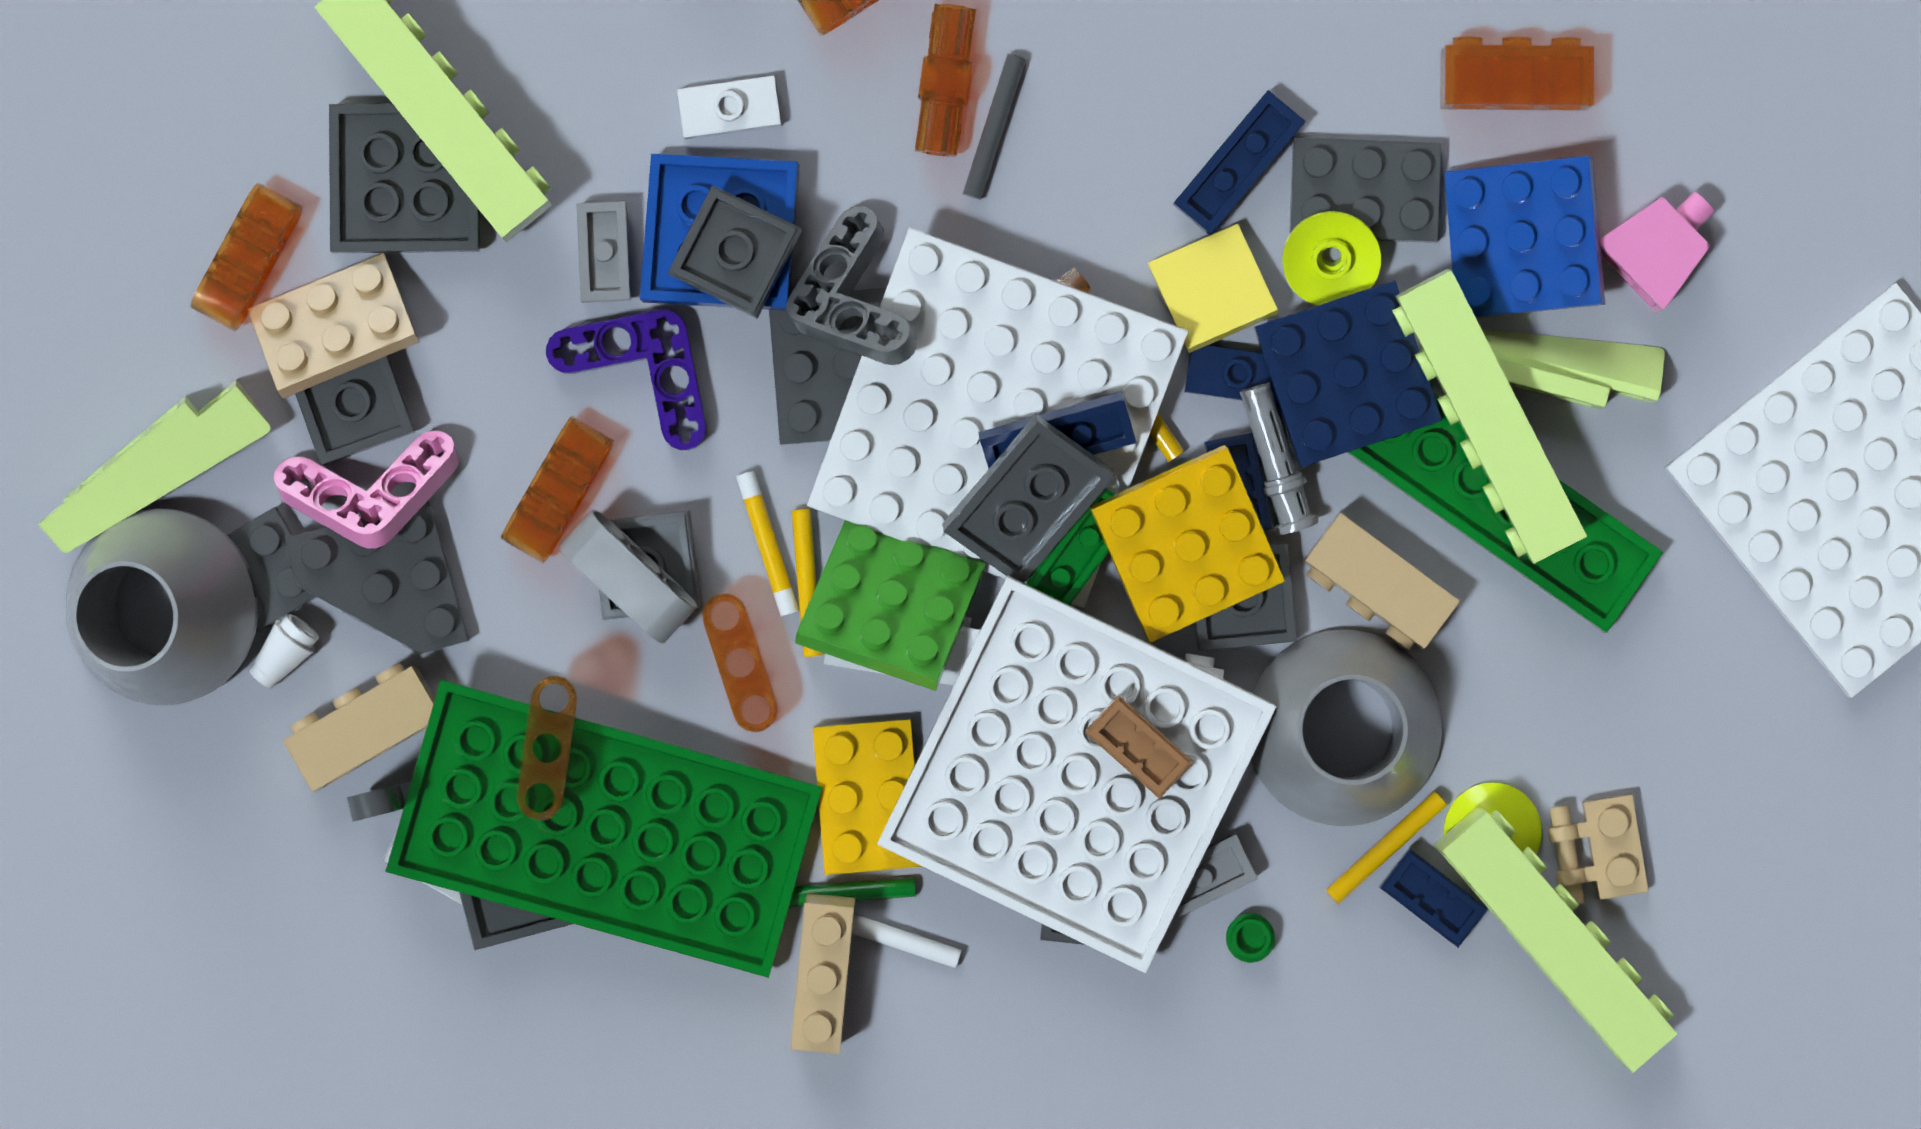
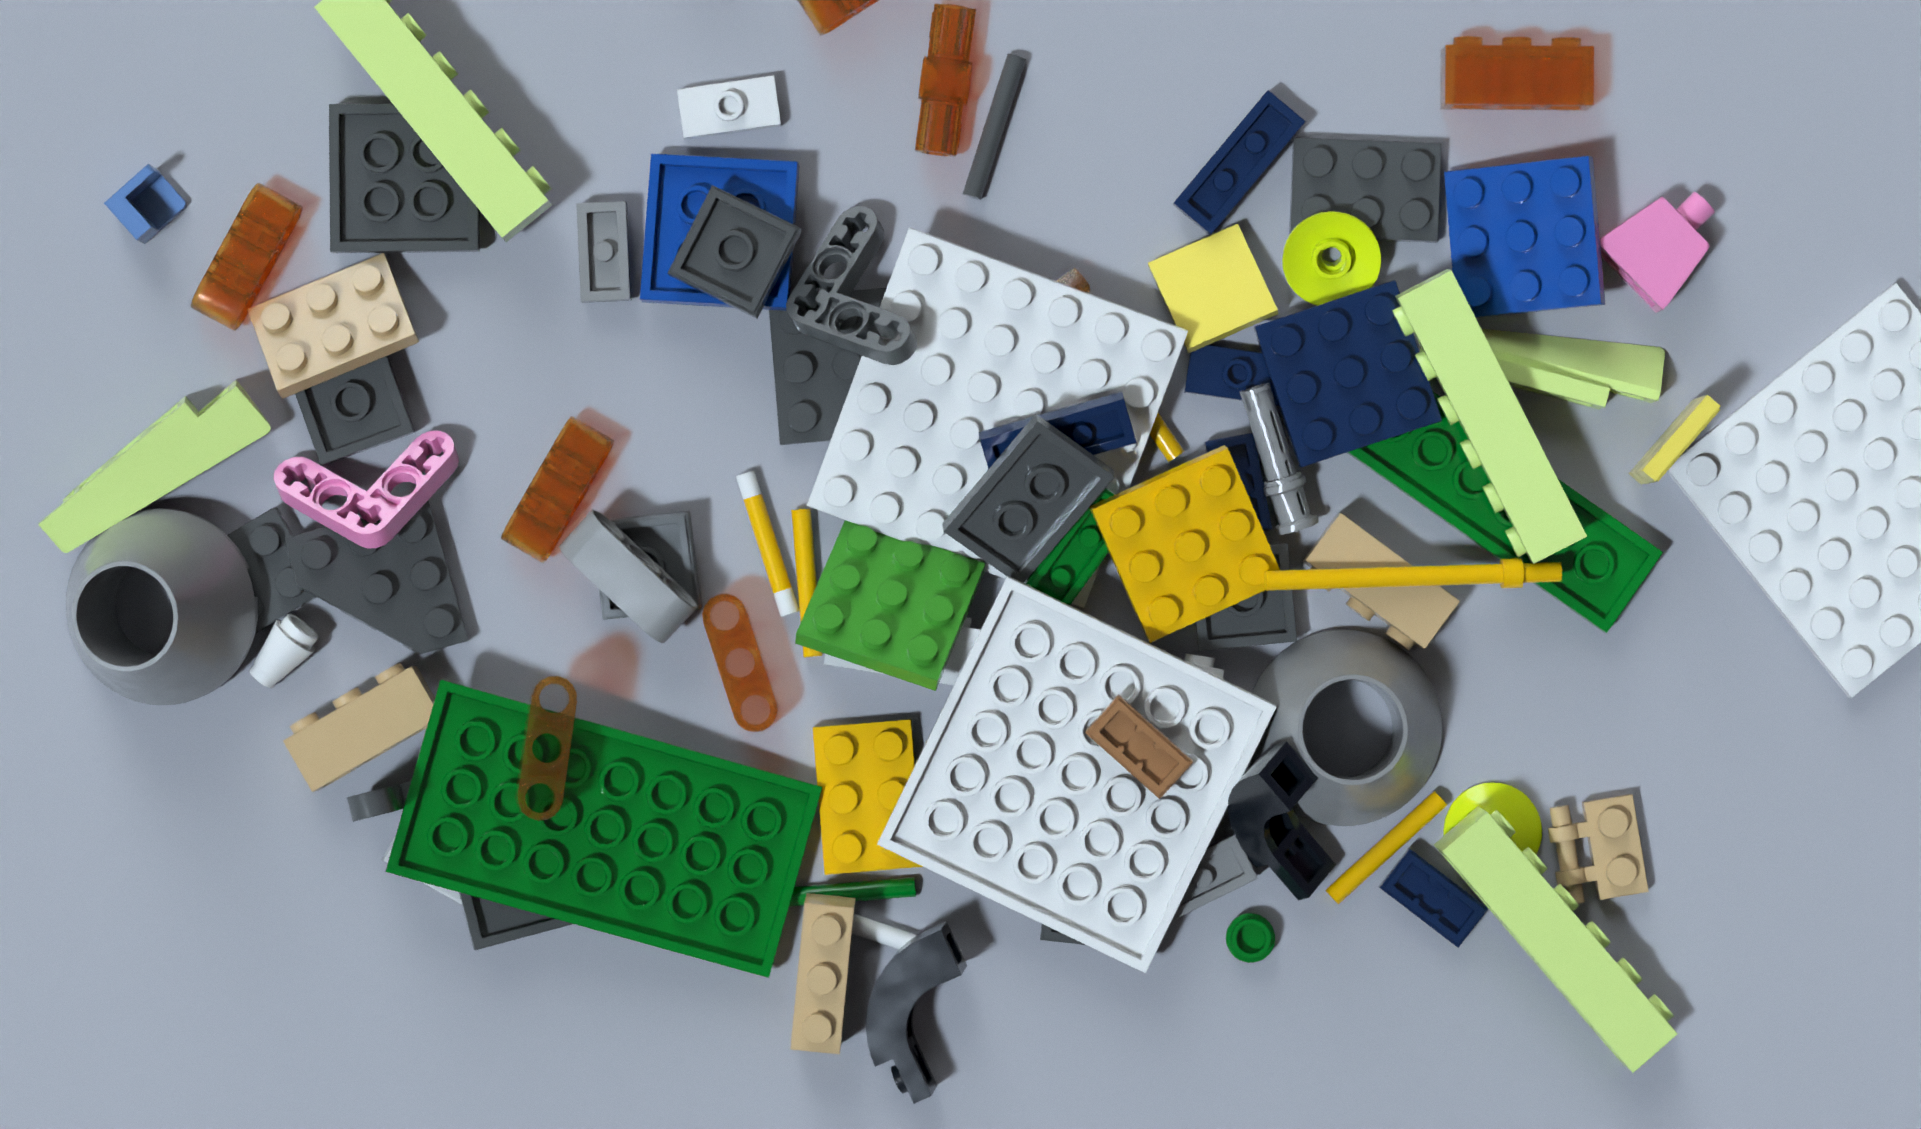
(146, 204): none -> medium blue panel
(641, 348): dark purple beam -> none
(915, 968): none -> black arch
(1267, 825): none -> black arch
(1508, 573): none -> yellow bar
(1675, 440): none -> light yellow tile

